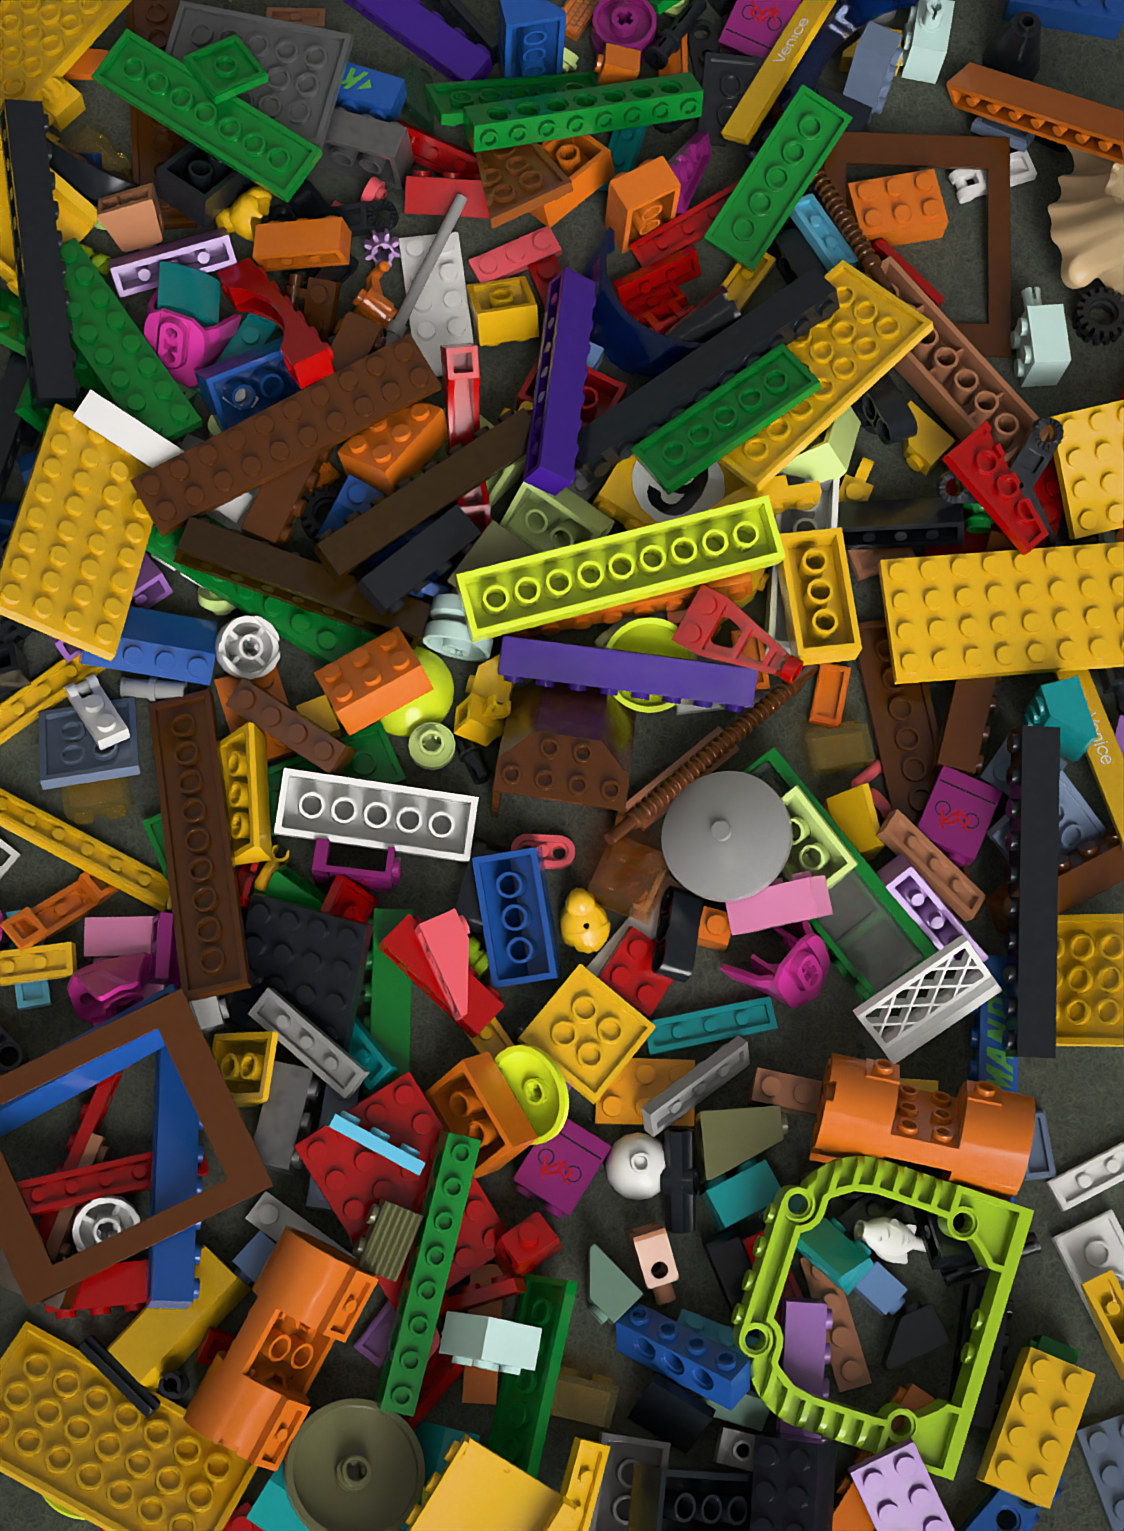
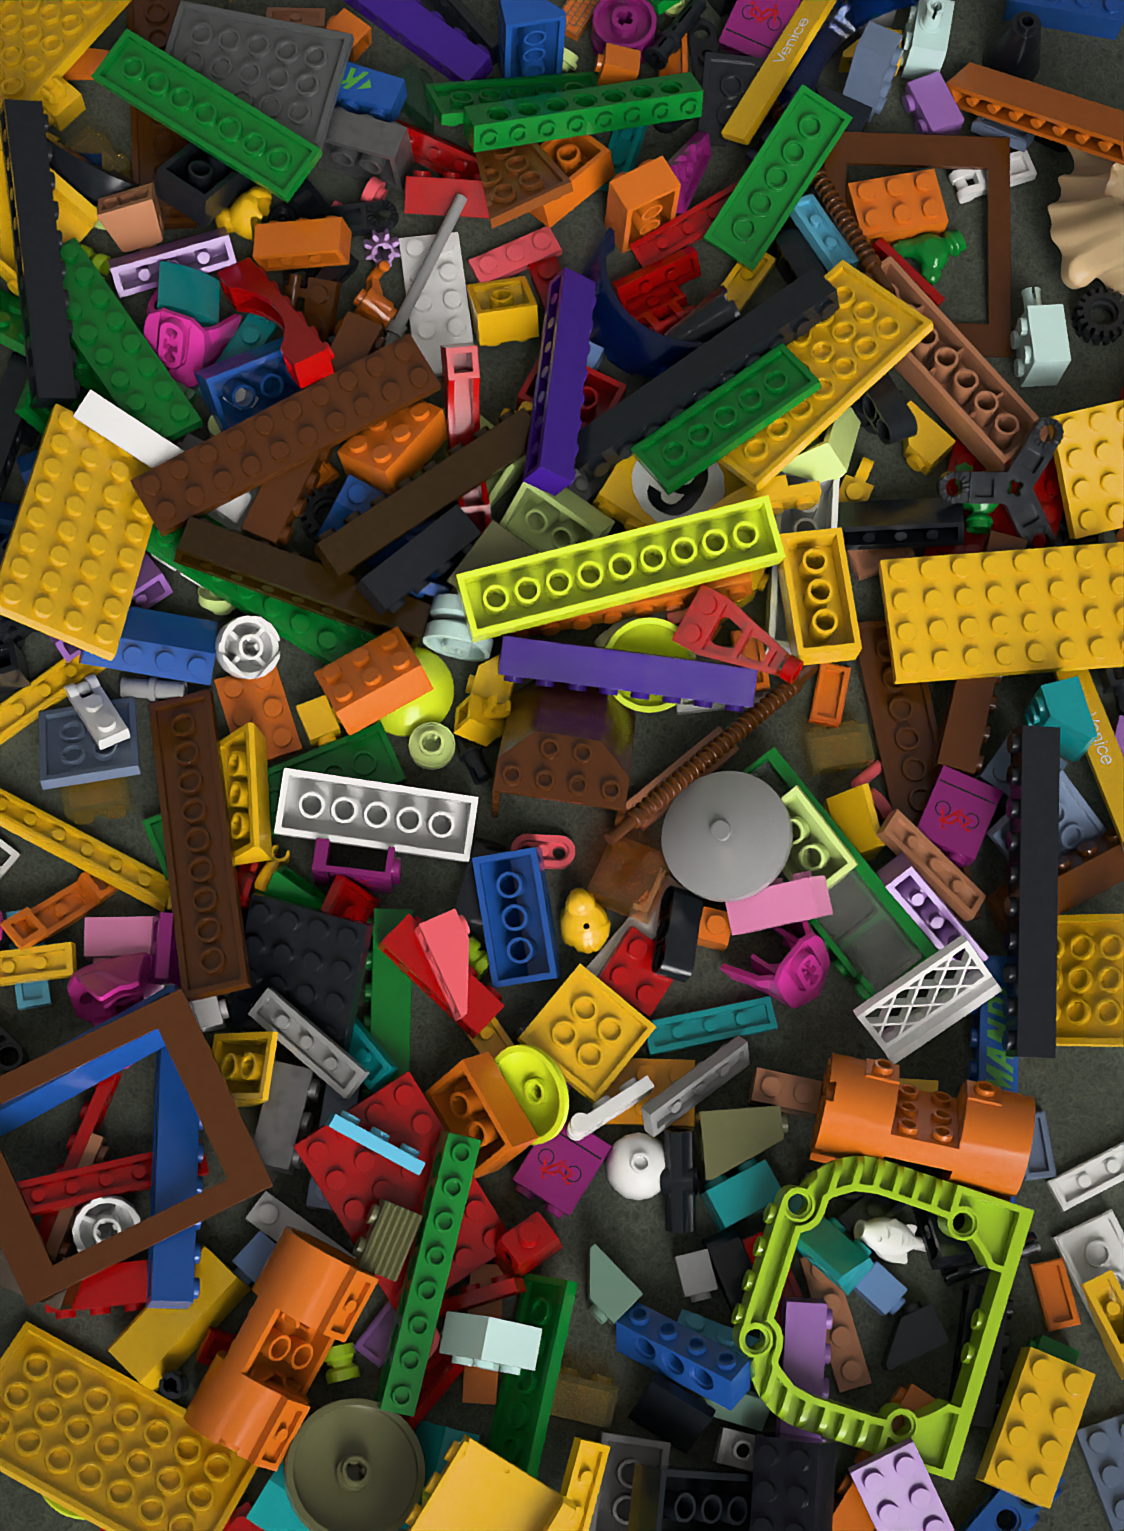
(106, 1363): black axle -> none
(225, 68): green tile -> none
(291, 727): reddish brown brick -> none
(341, 1364): none -> lime wheel
(349, 23): none -> orange brick
(609, 1108): none -> white plate
(651, 1245): torso -> none
(695, 1275): none -> light grey brick
(931, 252): none -> green animal
(932, 106): none -> medium lavender brick
(988, 478): red wing -> none
(1054, 1294): none -> orange tile

